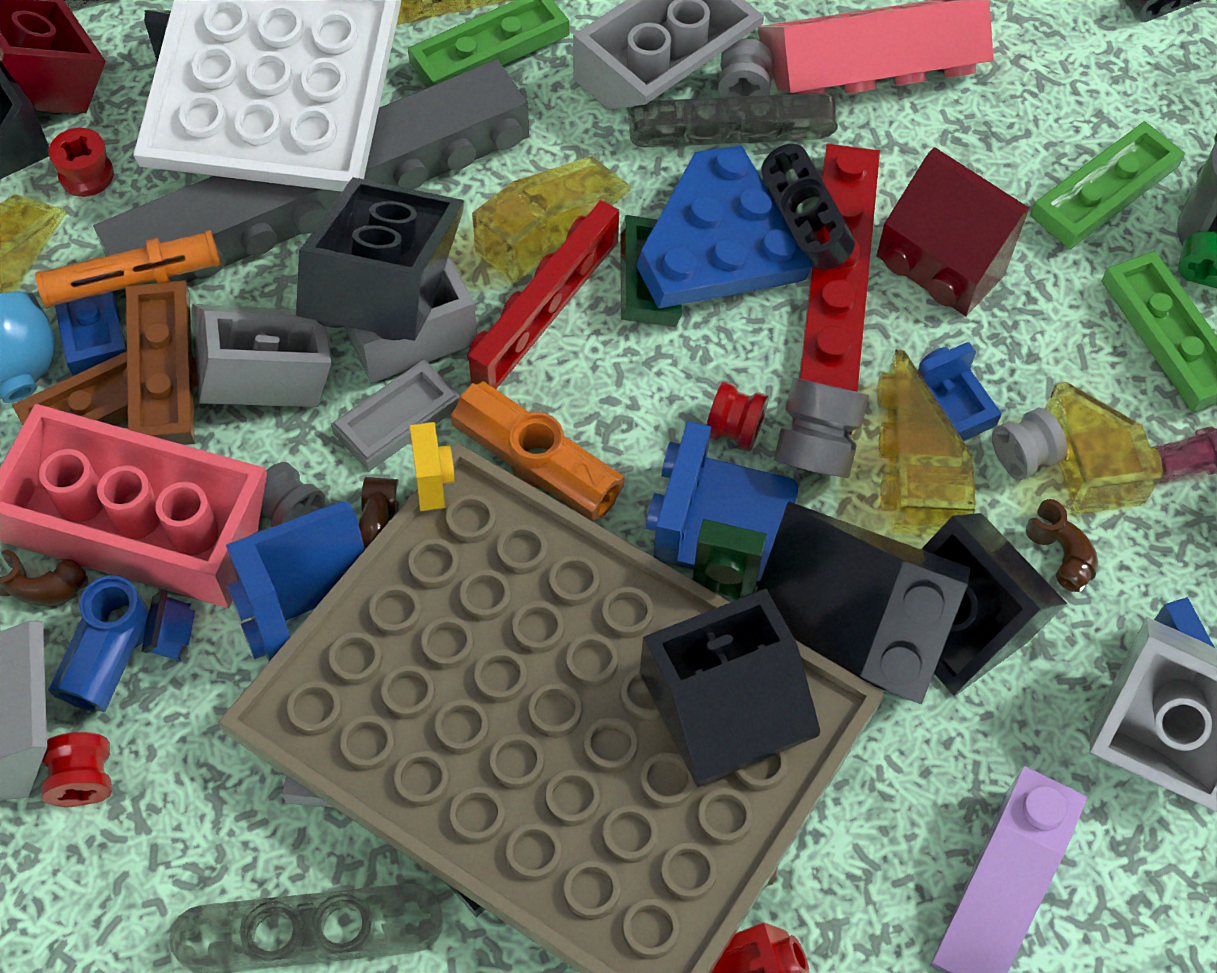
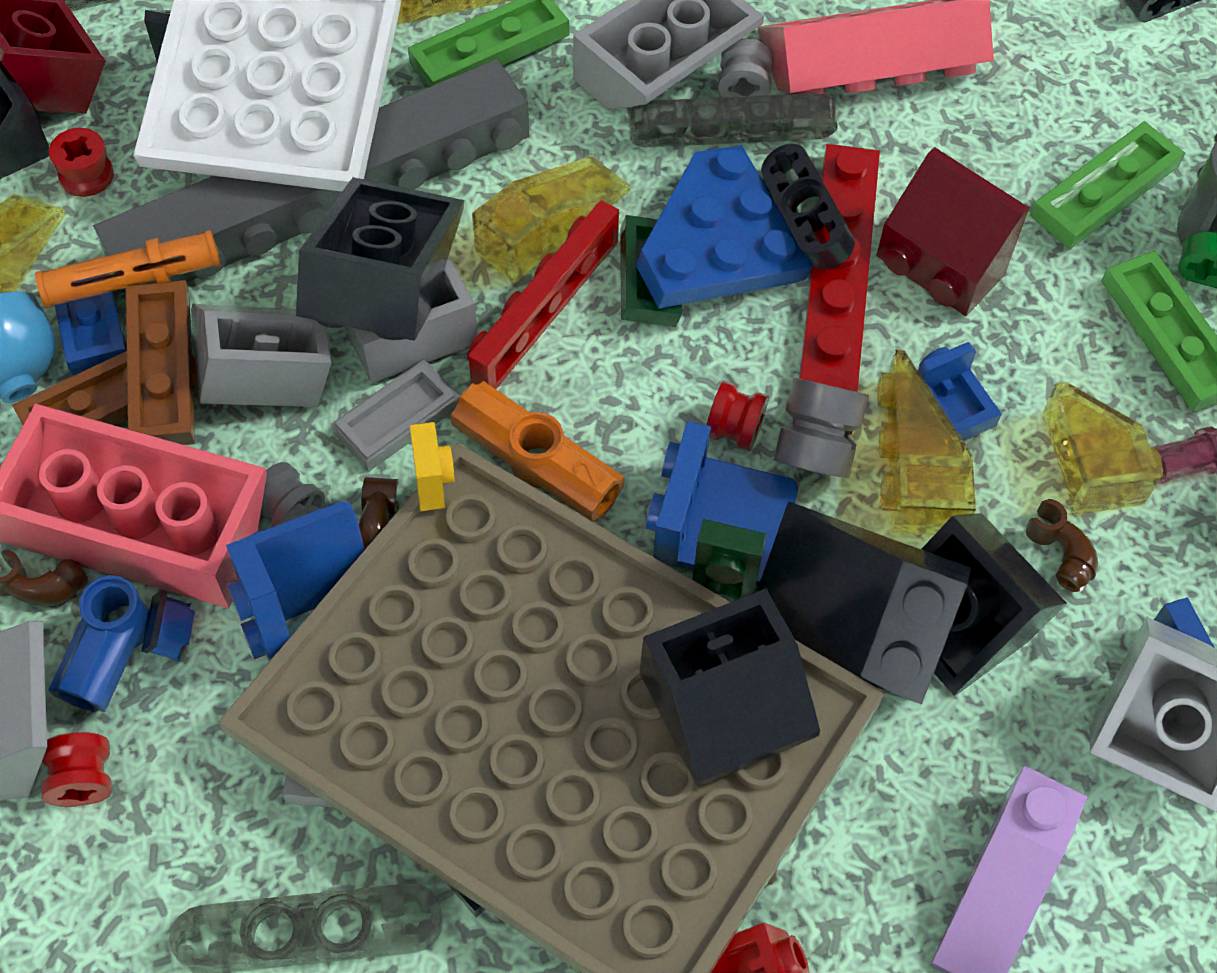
(1029, 443): light grey wheel -> none

